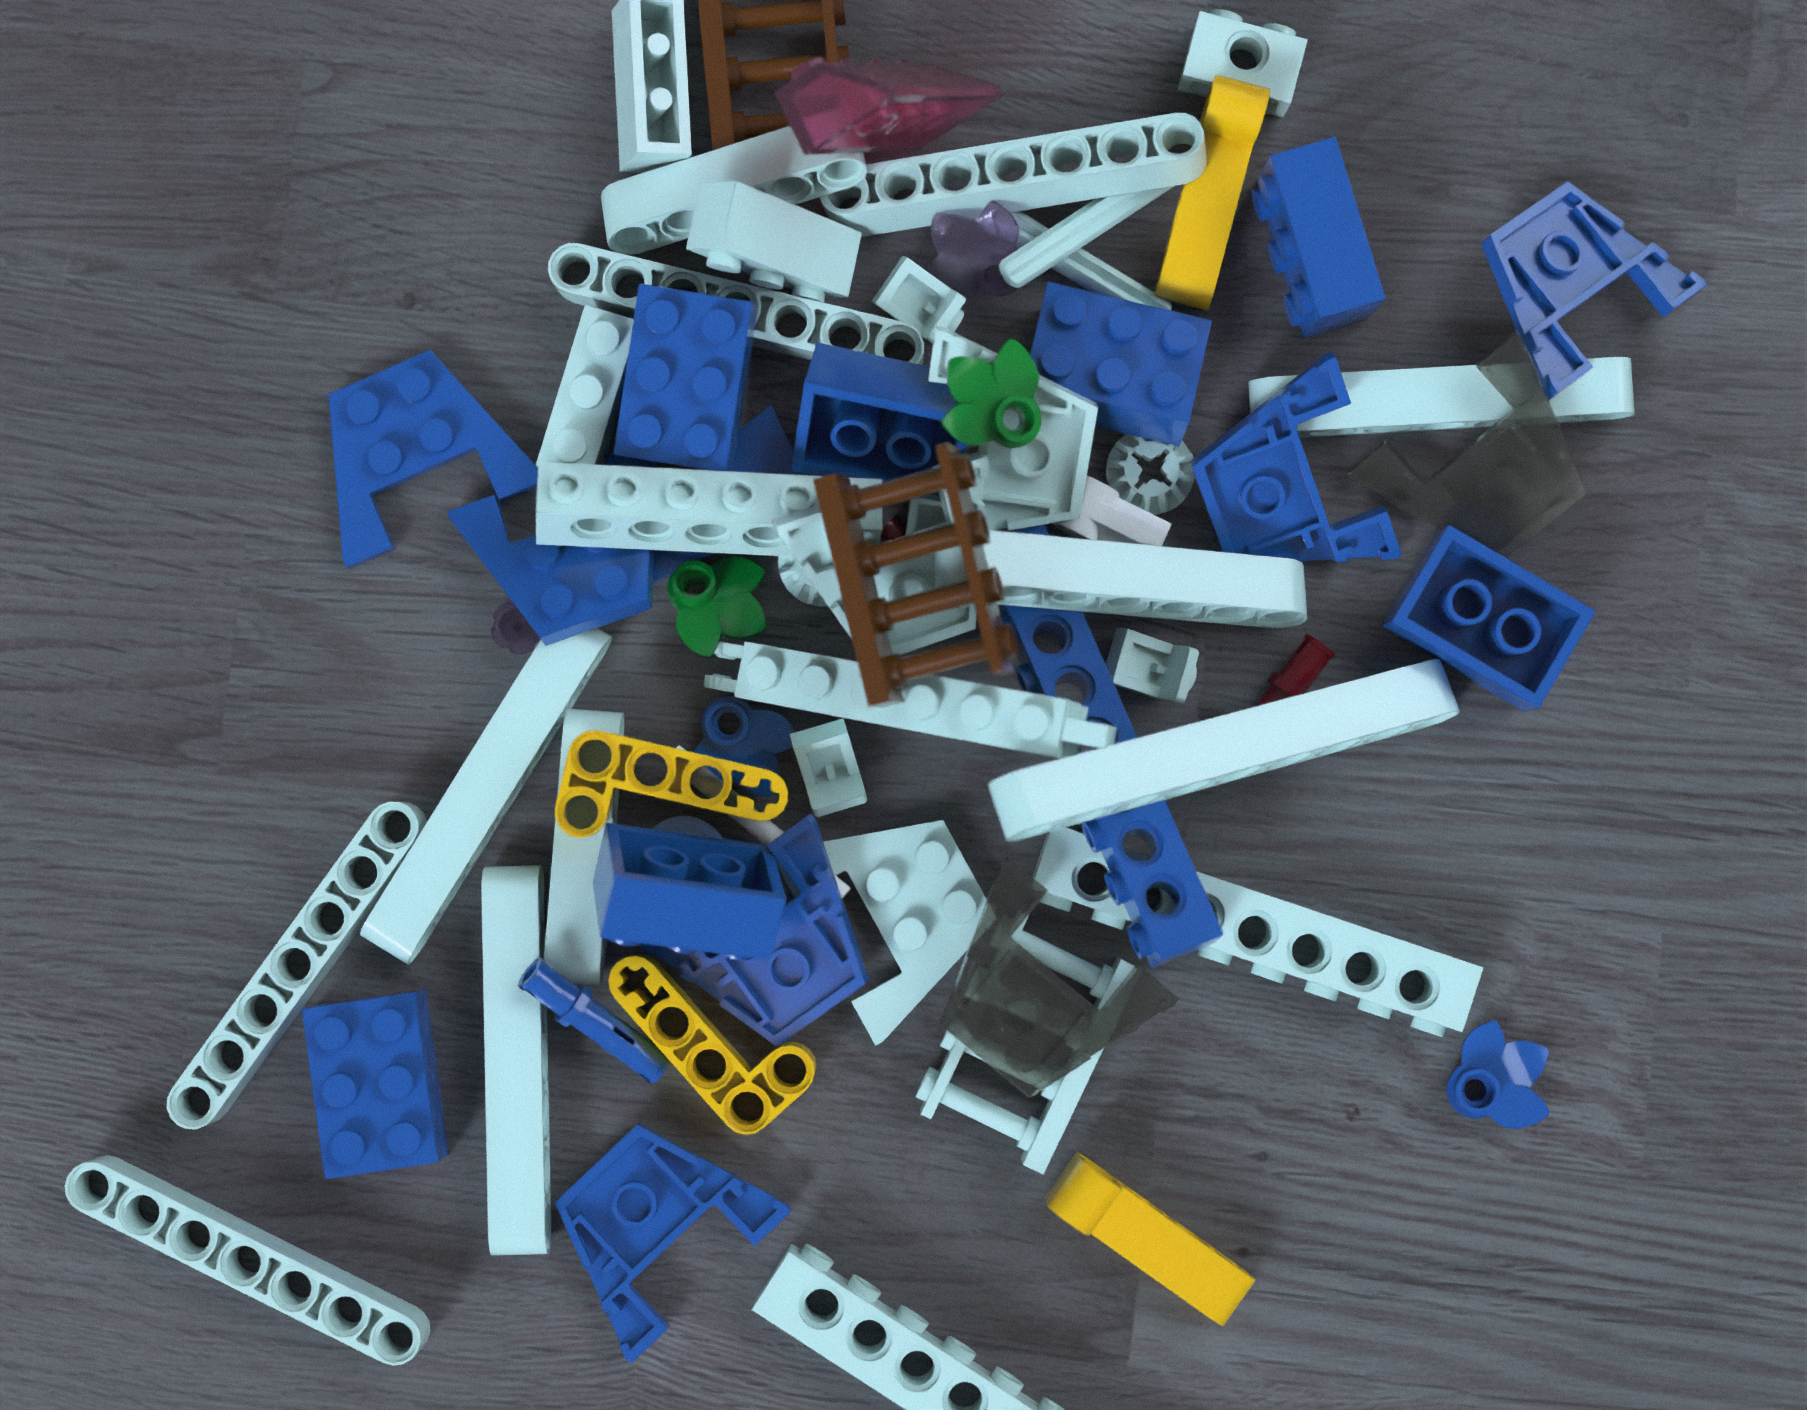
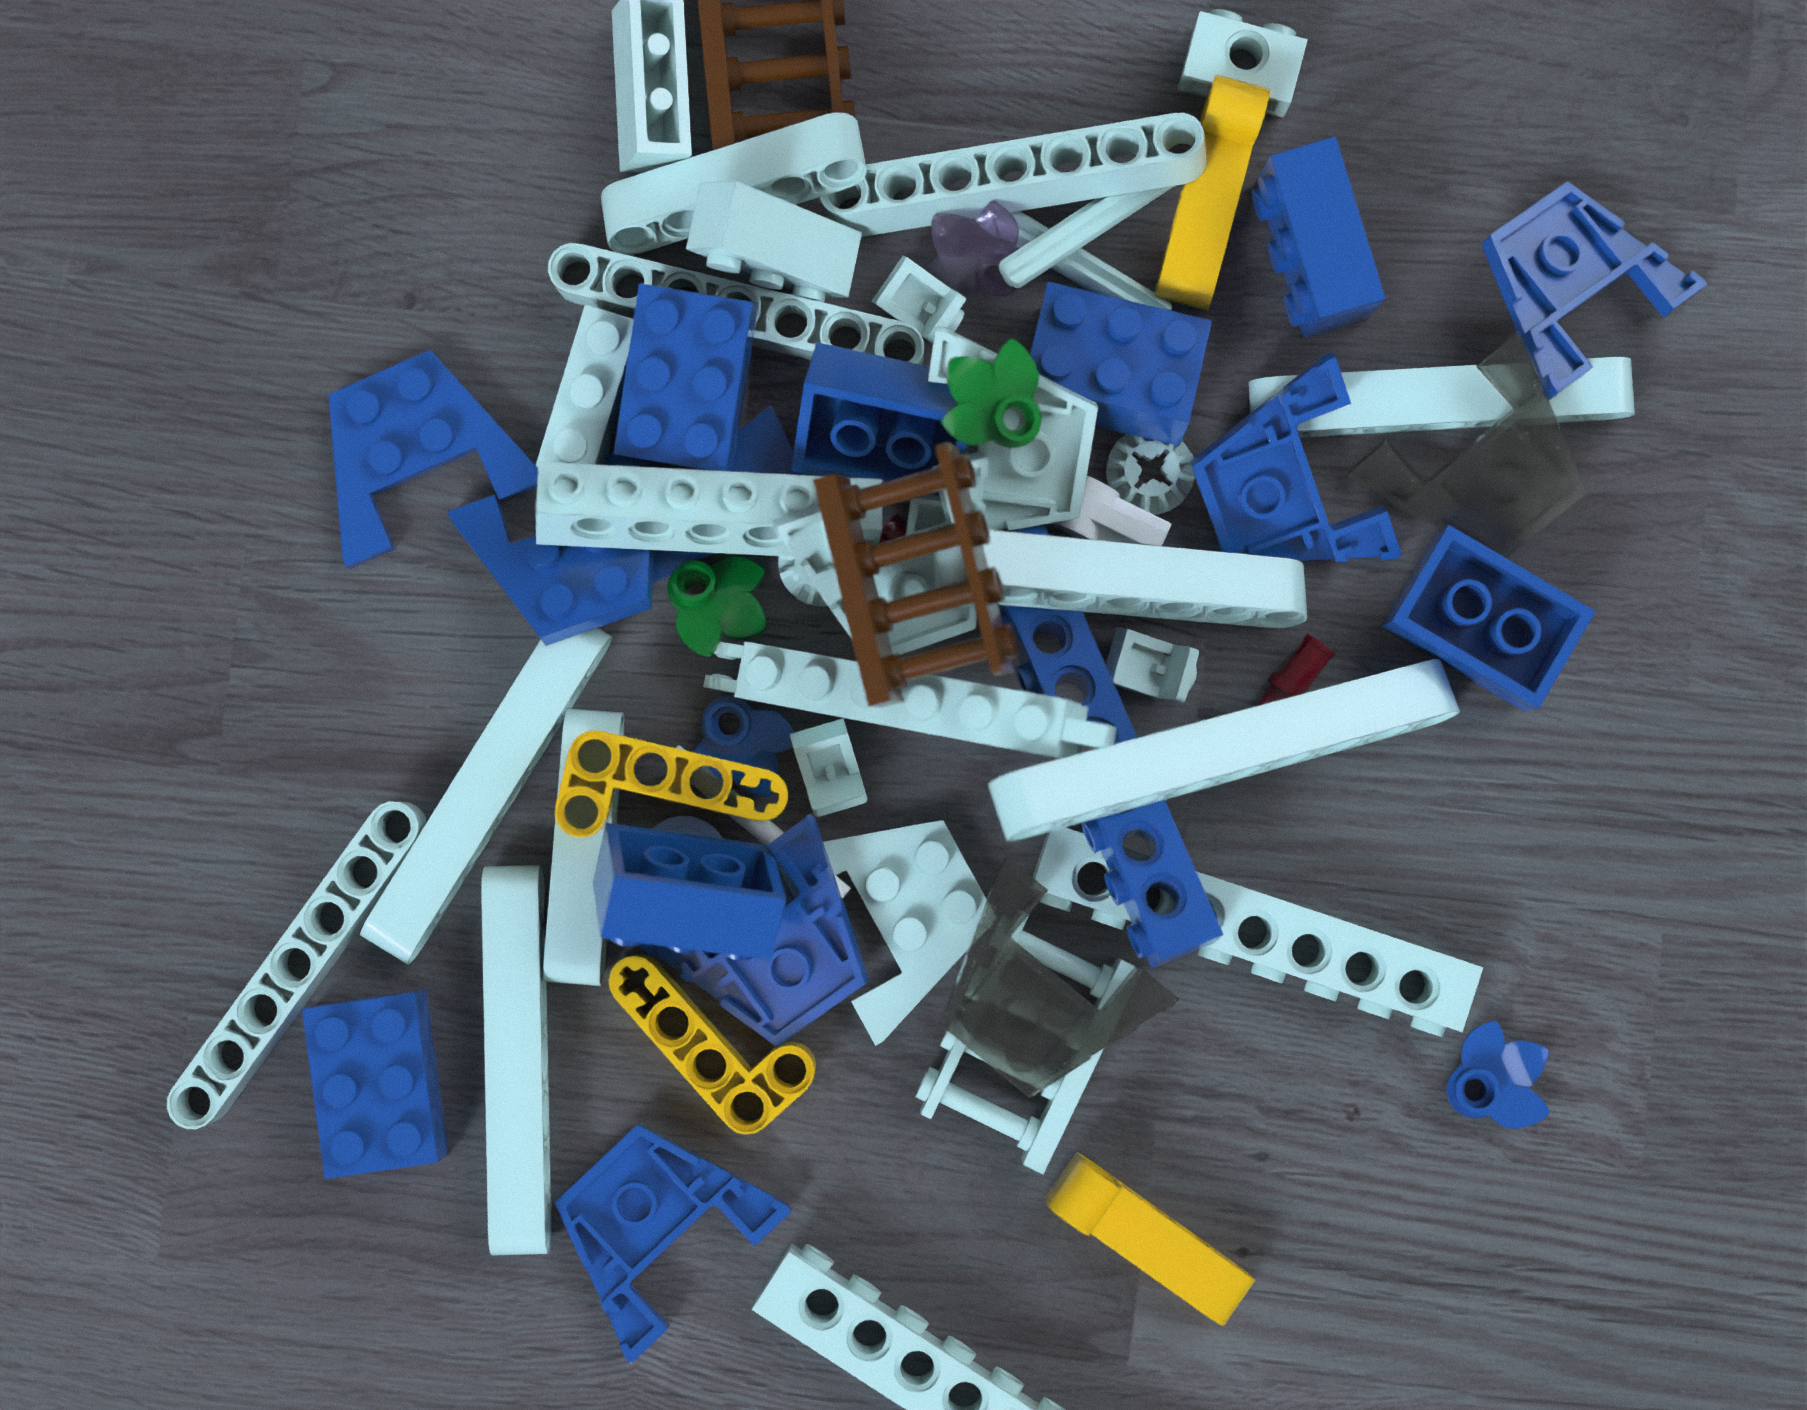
(221, 1261): light aqua beam -> none
(504, 633): clear purple plate -> none
(578, 1008): blue pin -> none
(878, 104): clear pink slope -> none

